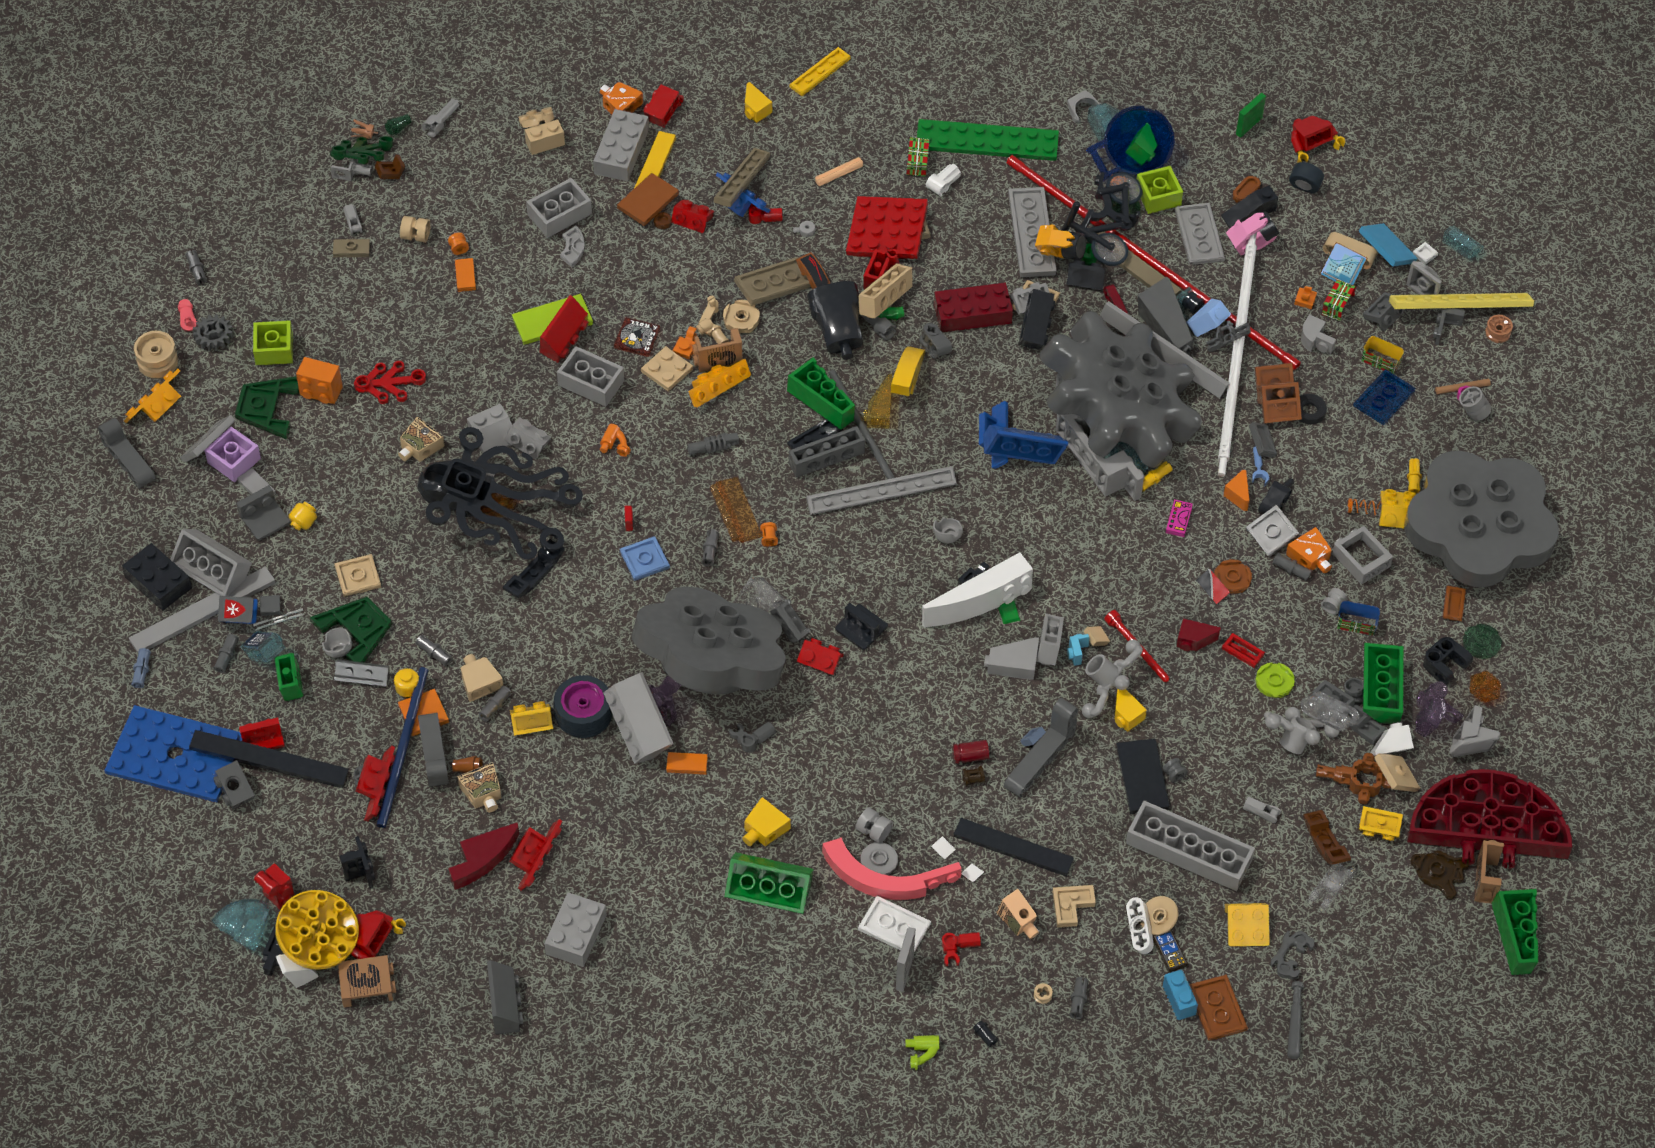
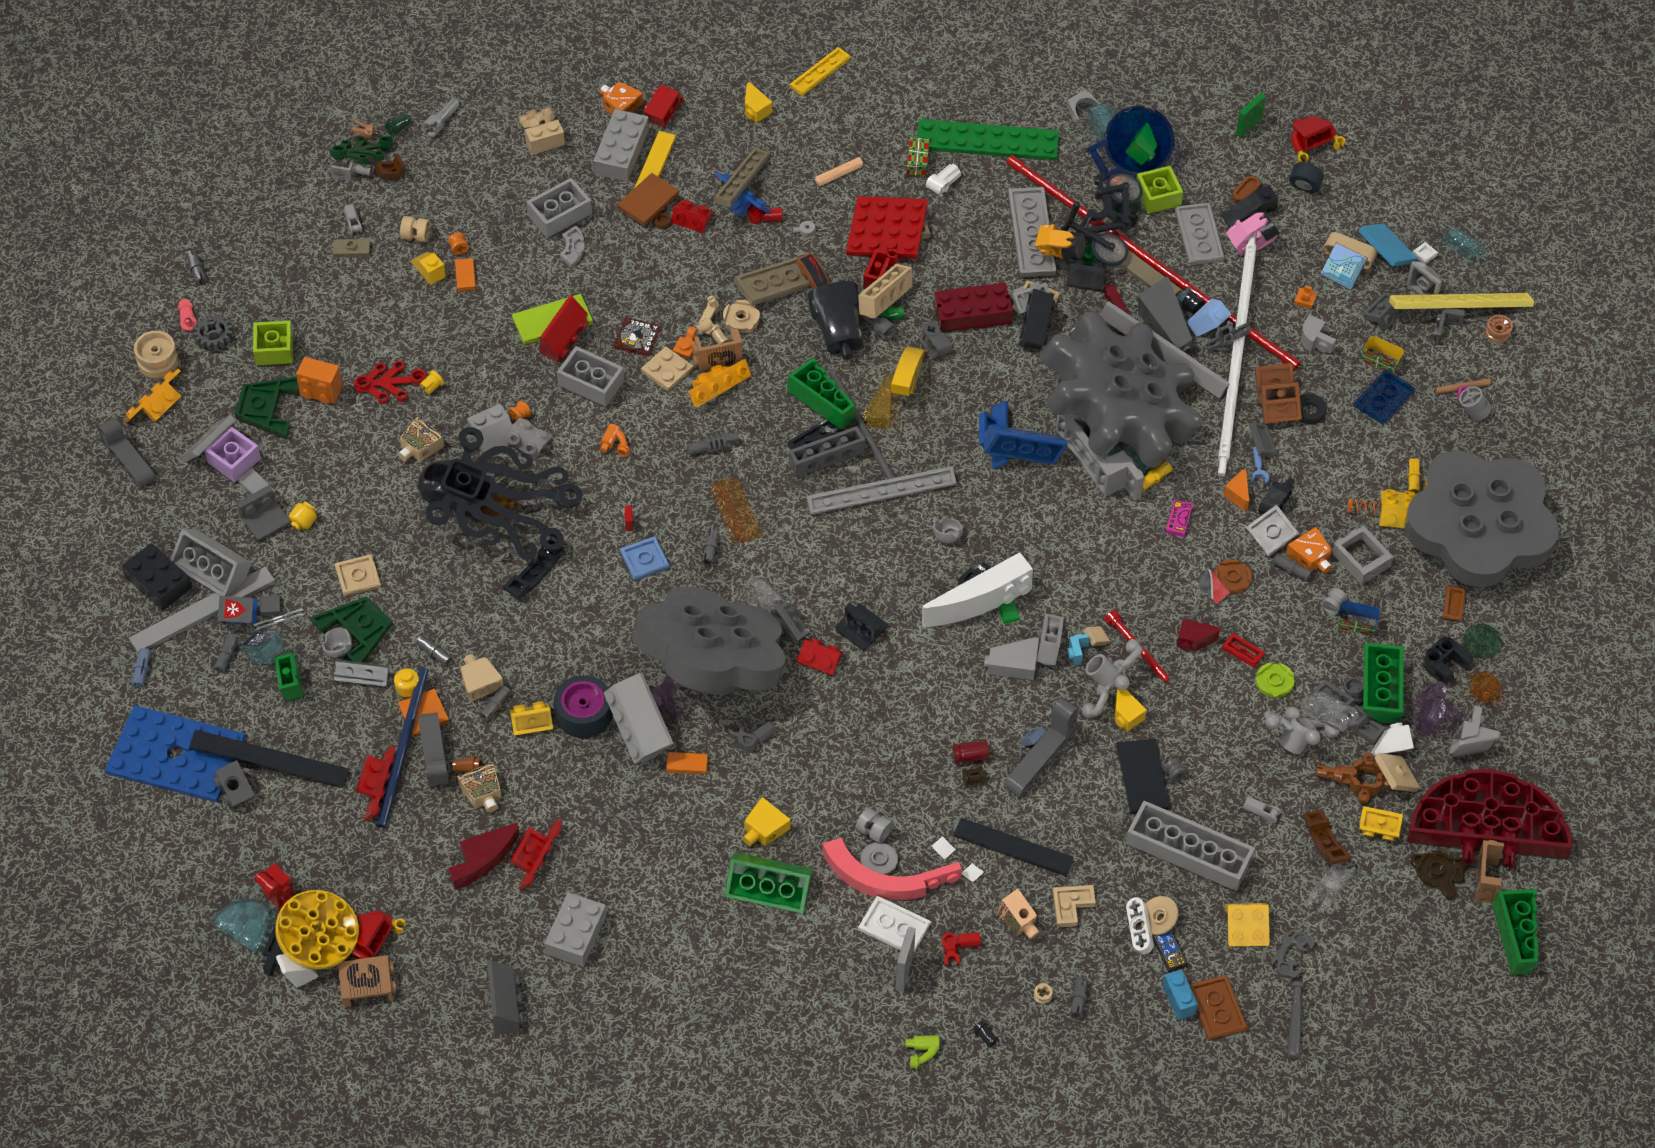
(263, 733): red bracket -> none
(357, 863): black bracket -> none
(430, 267): none -> yellow slope
(431, 382): none -> yellow bush
(521, 410): none -> orange wheel
(769, 534): orange bush -> none
(1337, 299): piece -> none

